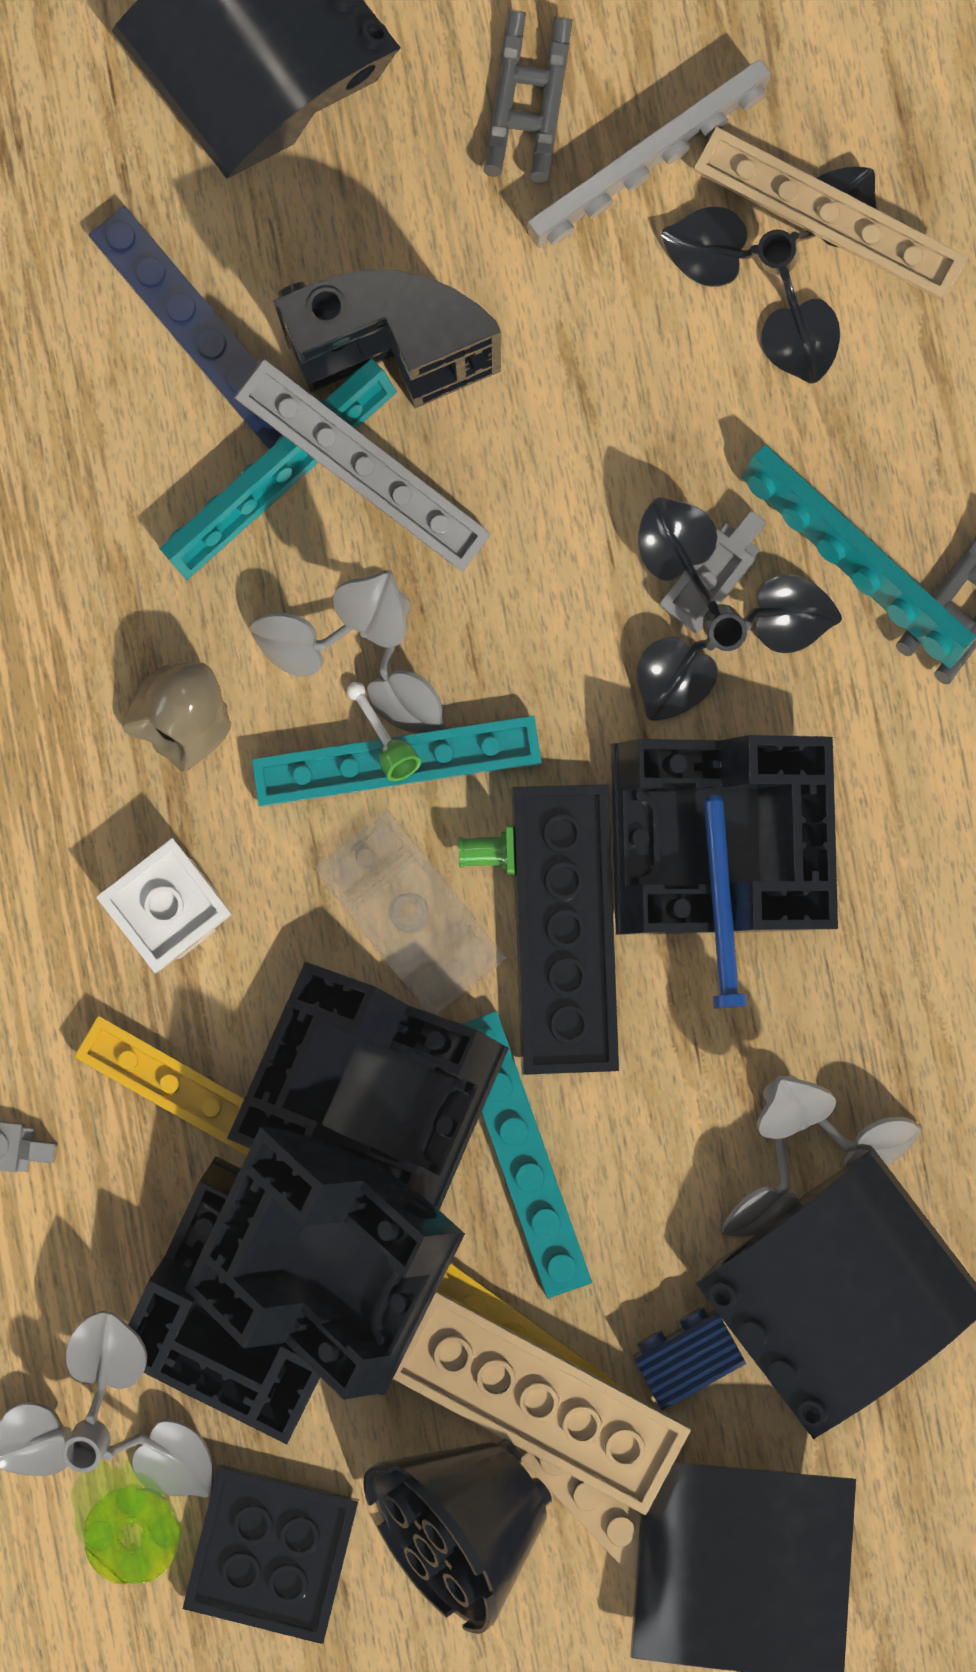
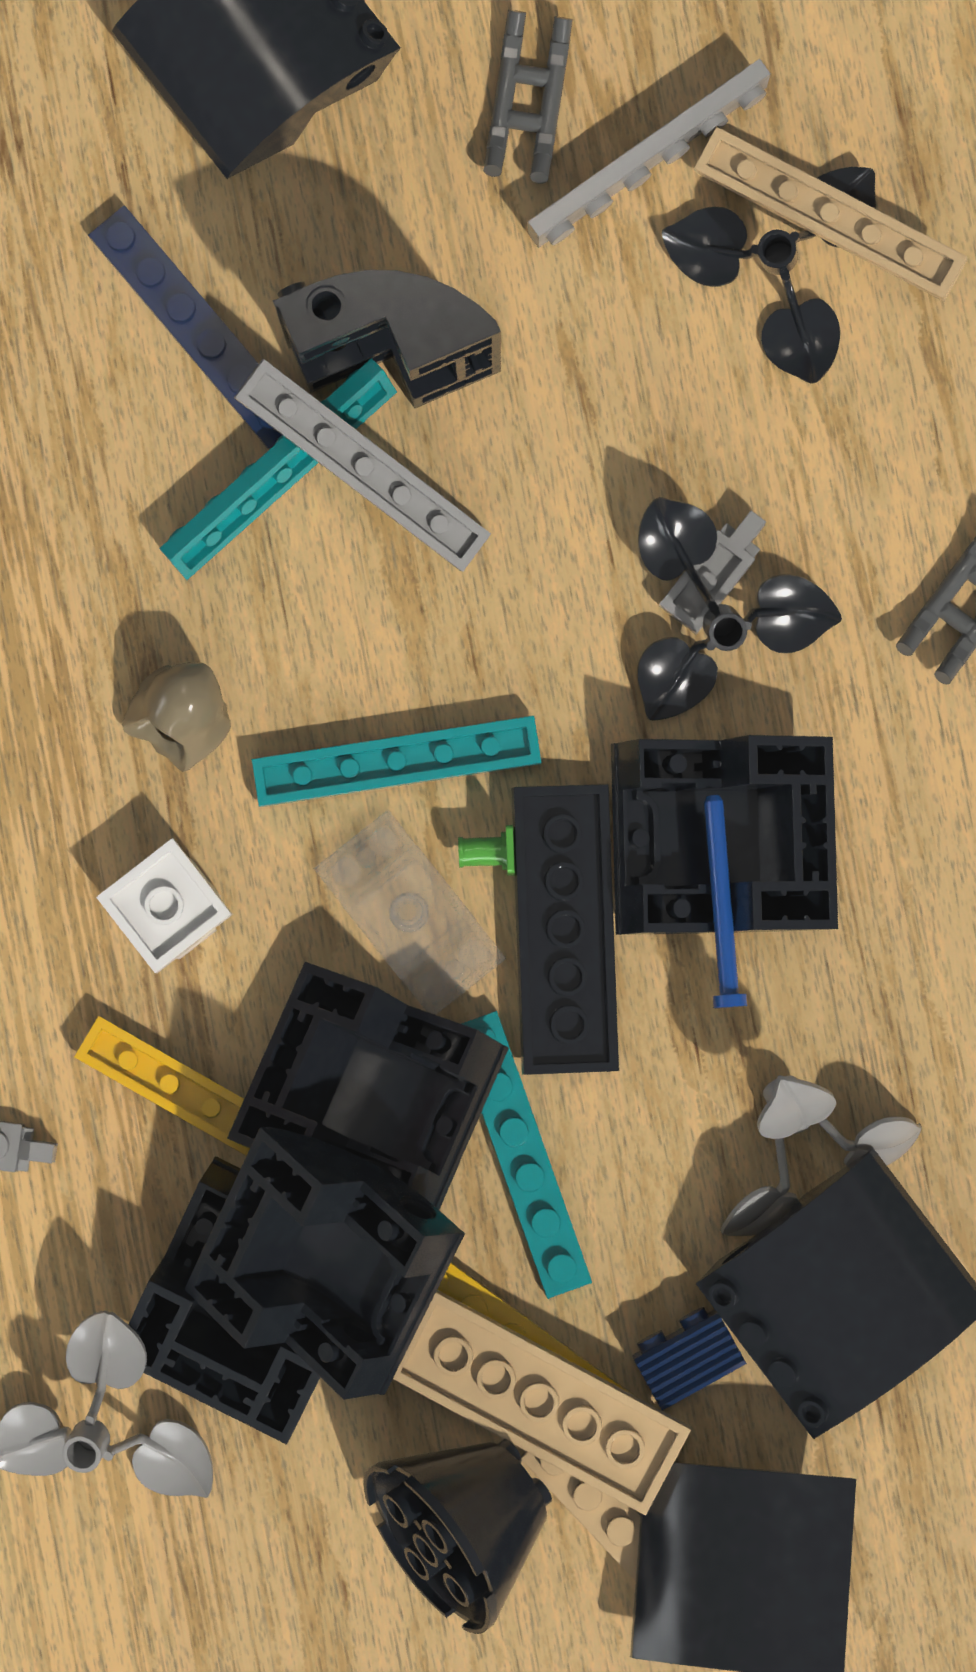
(104, 1536): clear neon green plate -> none
(270, 1554): black plate -> none
(380, 615): light grey plant -> none
(397, 756): bright green hinge -> none
(857, 557): teal plate -> none

